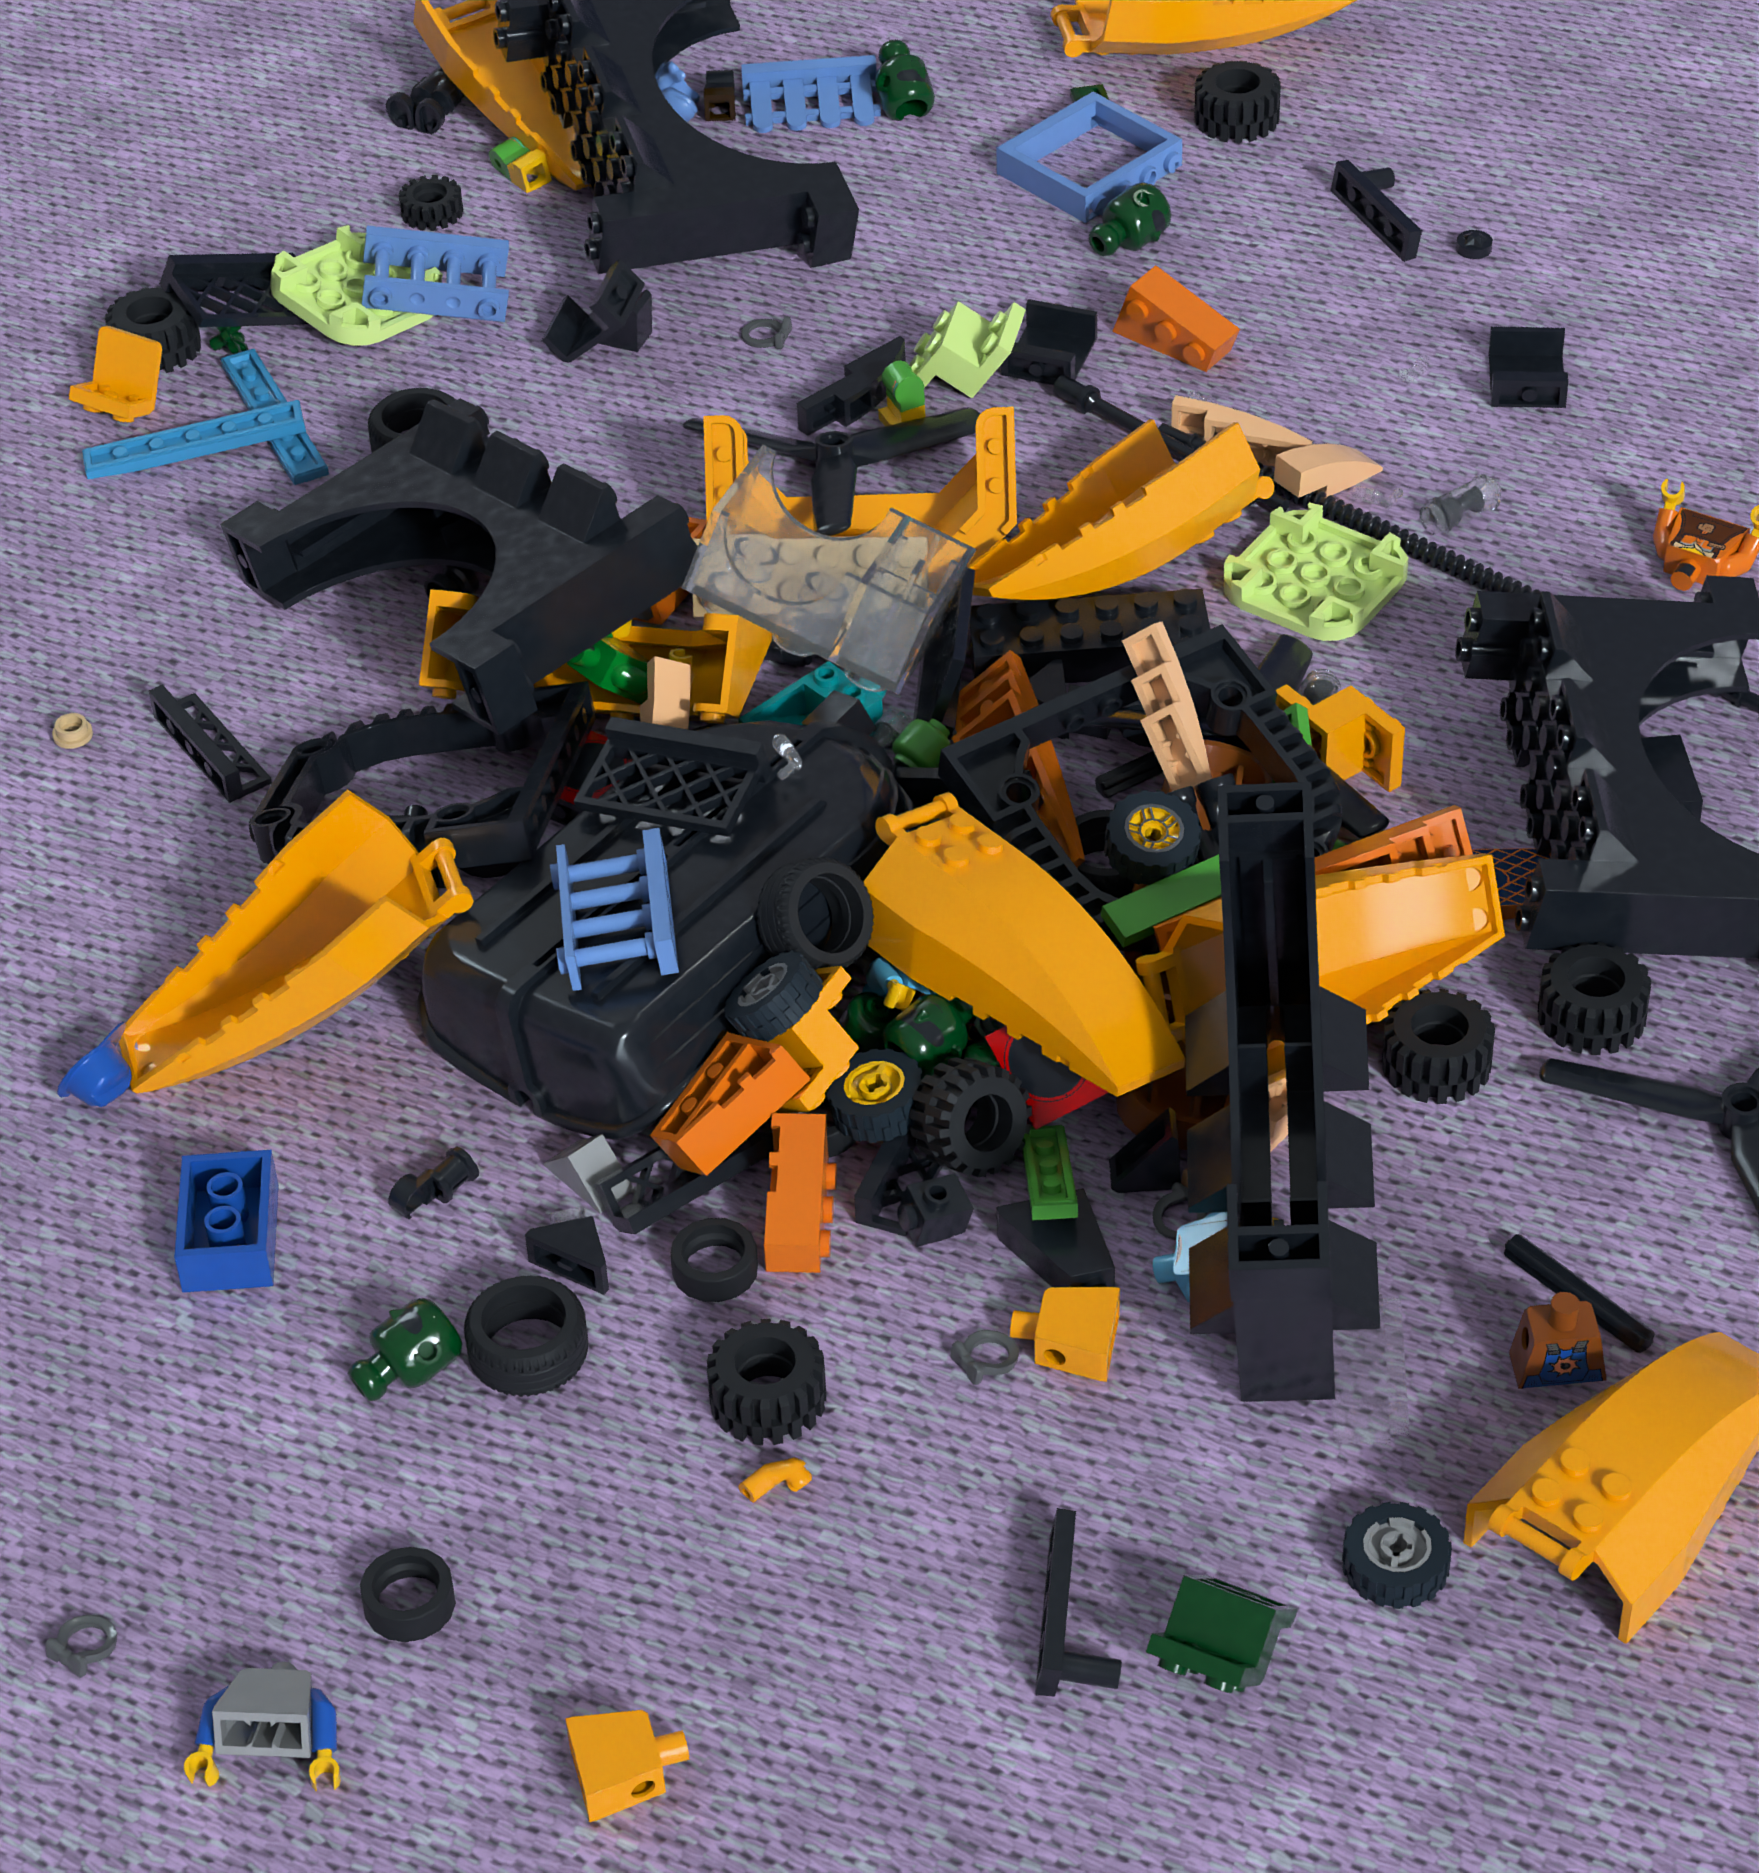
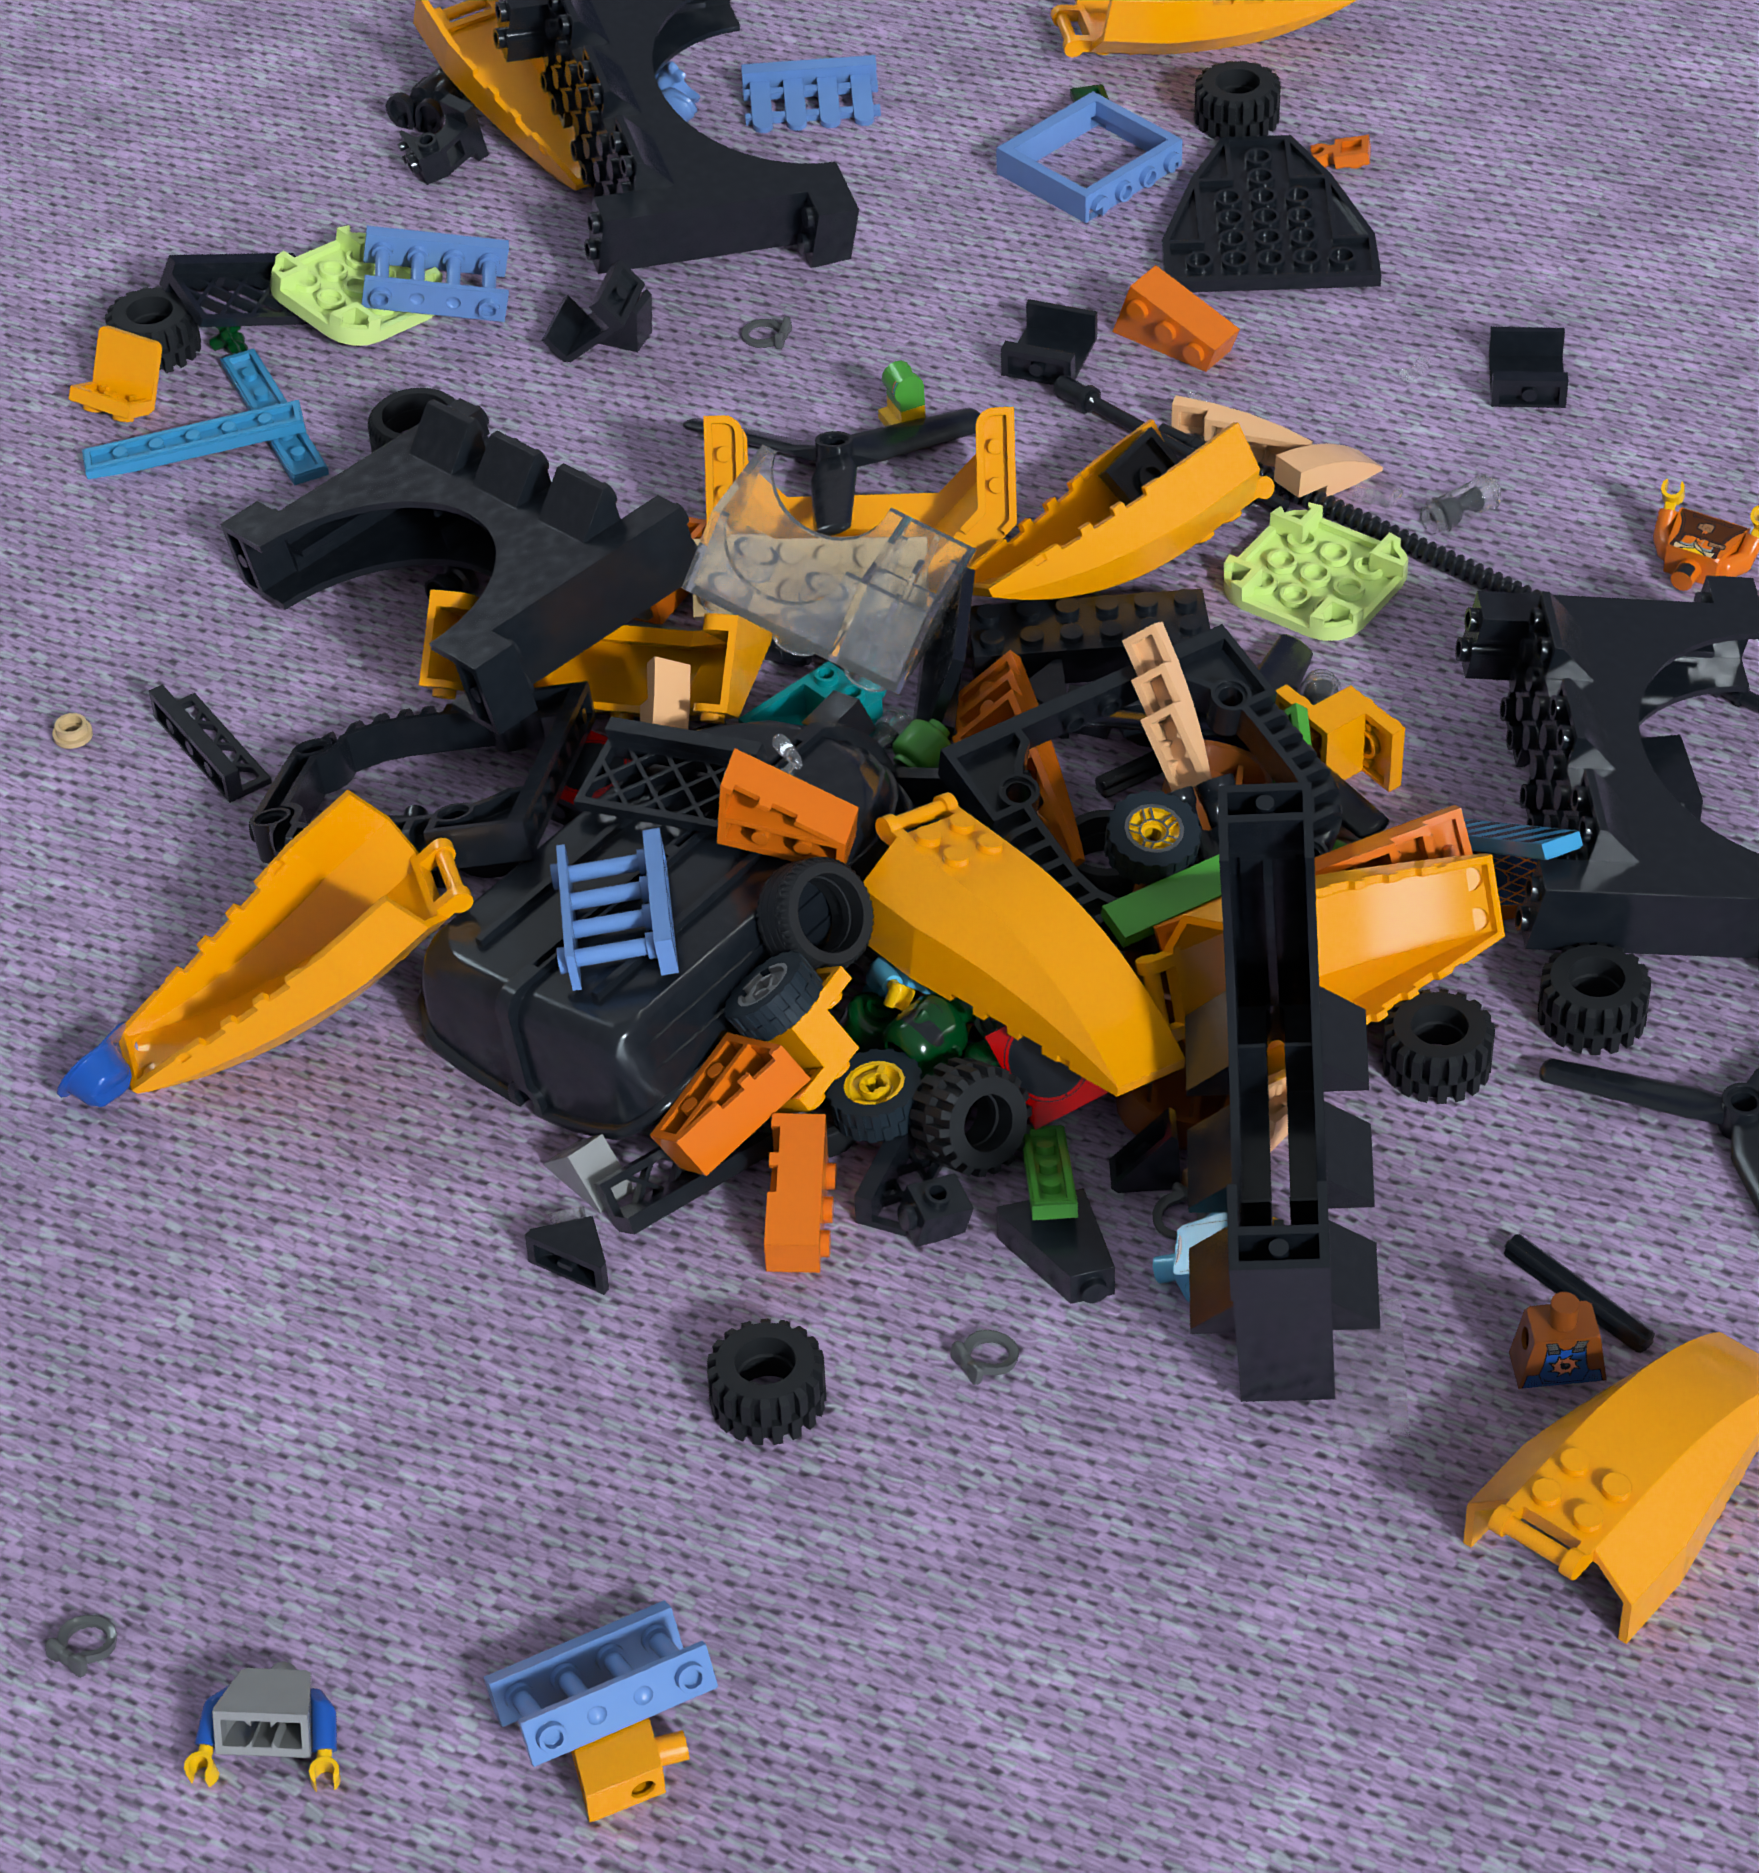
(226, 1221): blue brick -> none
(408, 1348): dark green piece -> none
(412, 1623): black tyre -> none
(431, 202): black tyre -> none
(434, 1183): black connector -> none
(442, 153): none -> black tile
(517, 162): leg -> none
(530, 1369): black tyre -> none
(600, 1683): none -> medium blue fence
(618, 666): green torso -> none
(719, 92): dark brown leg -> none
(720, 1285): black tyre -> none
(773, 1473): light orange arm -> none
(781, 814): none -> orange wedge
(852, 395): black slope -> none
(903, 82): dark green piece -> none
(966, 347): yellowish green bracket -> none
(1053, 1660): black piece -> none
(1073, 1329): light orange torso -> none
(1131, 220): dark green piece -> none
(1137, 465): none -> black plate
(1220, 1633): dark green bracket -> none
(1267, 220): none -> black piece
(1345, 152): none -> orange plate
(1363, 197): black piece -> none
(1399, 1579): black wheel -> none
(1474, 244): black tile -> none
(1521, 839): none -> dark azure tile

